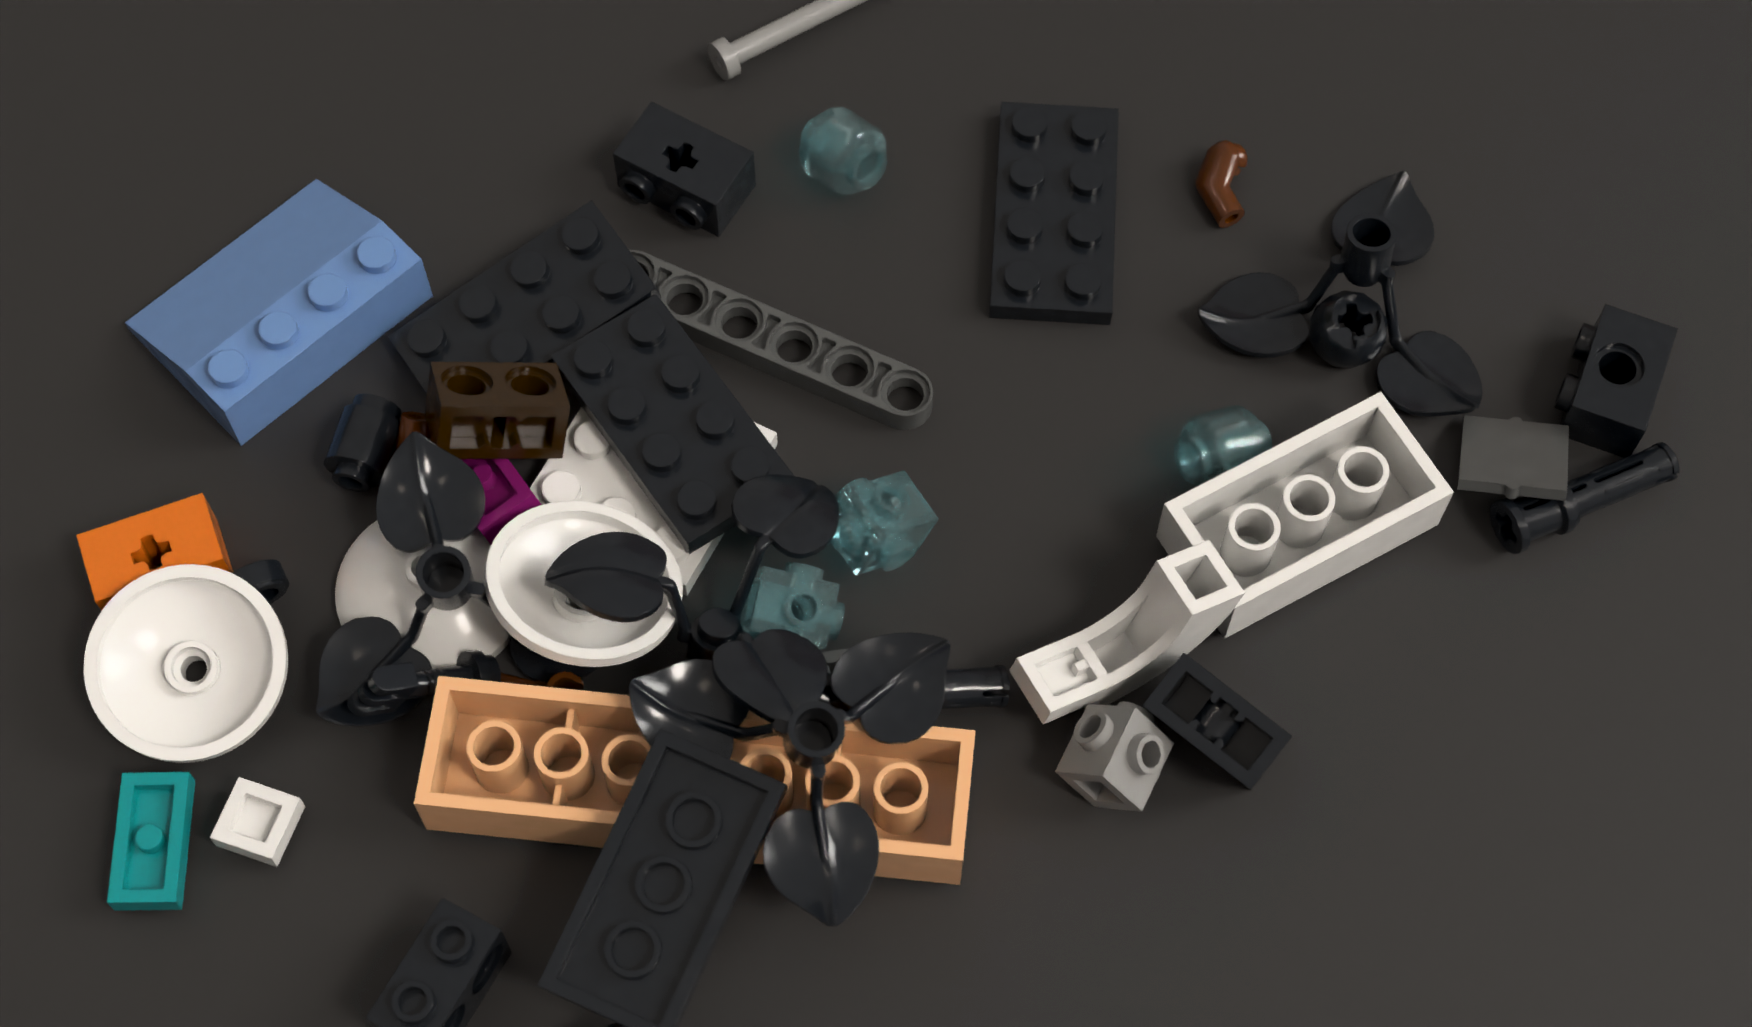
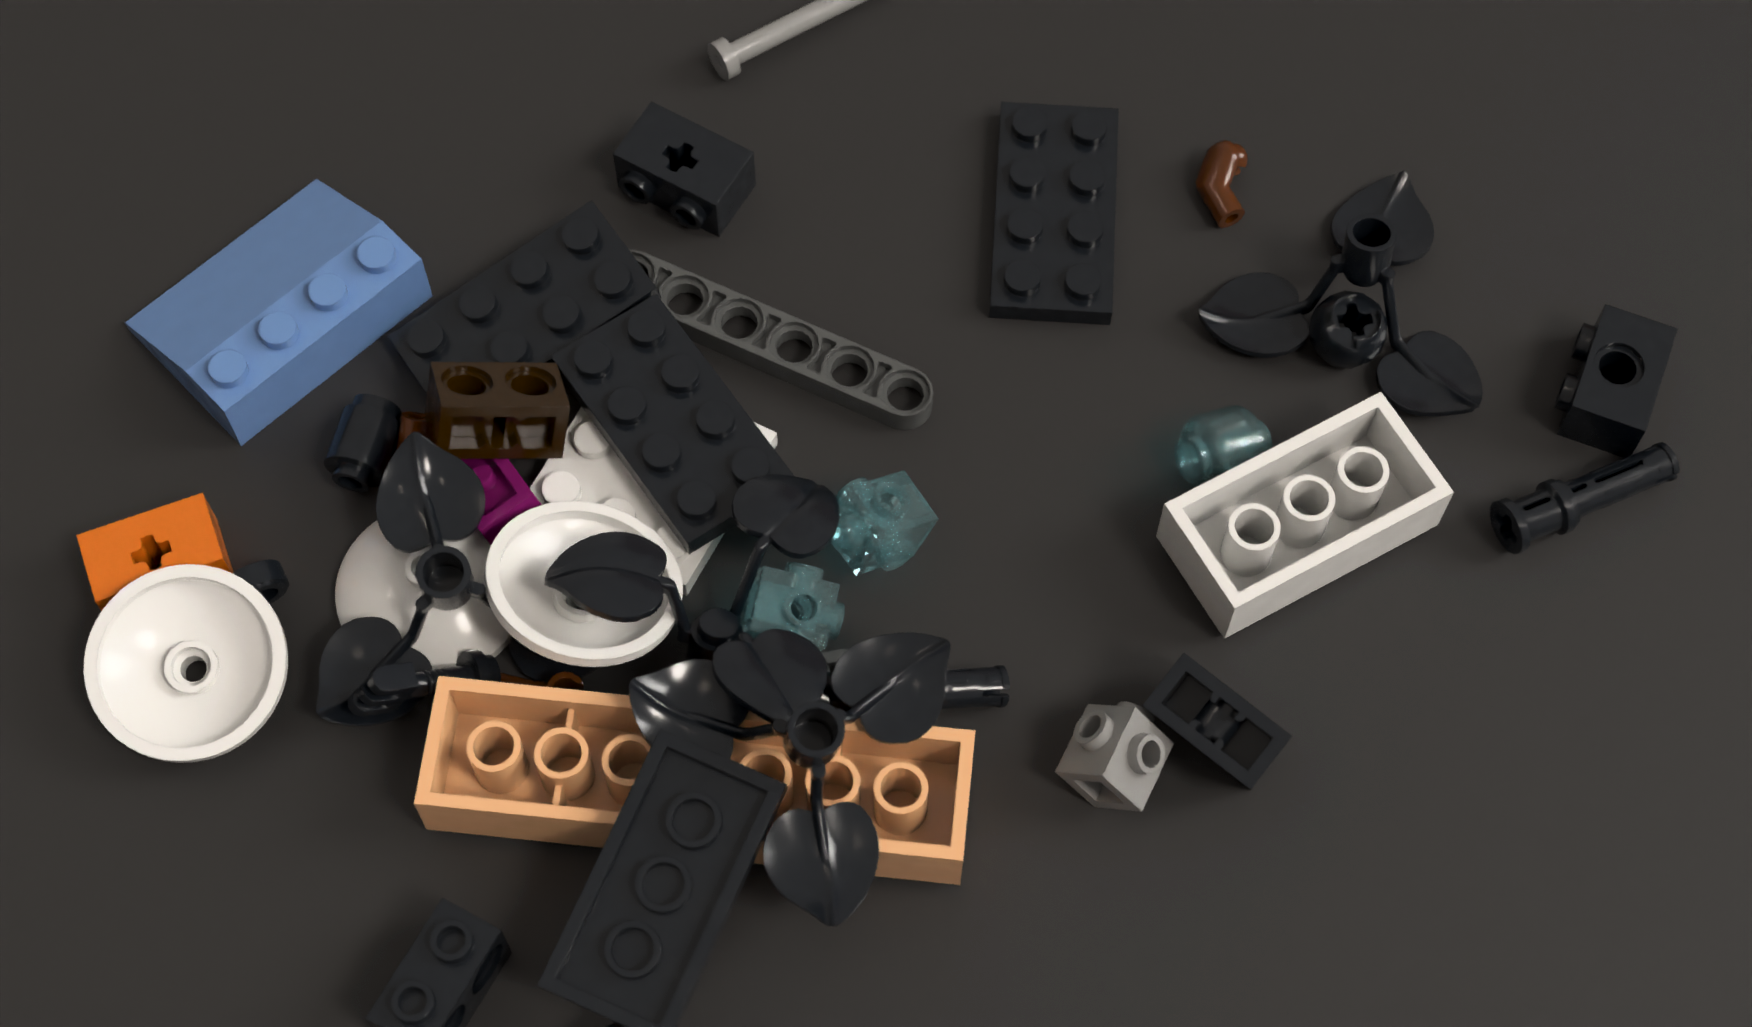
(151, 841): teal plate -> none
(257, 821): white plate -> none
(843, 151): clear light blue head -> none
(1137, 641): white arch -> none
(1514, 458): dark grey piece -> none

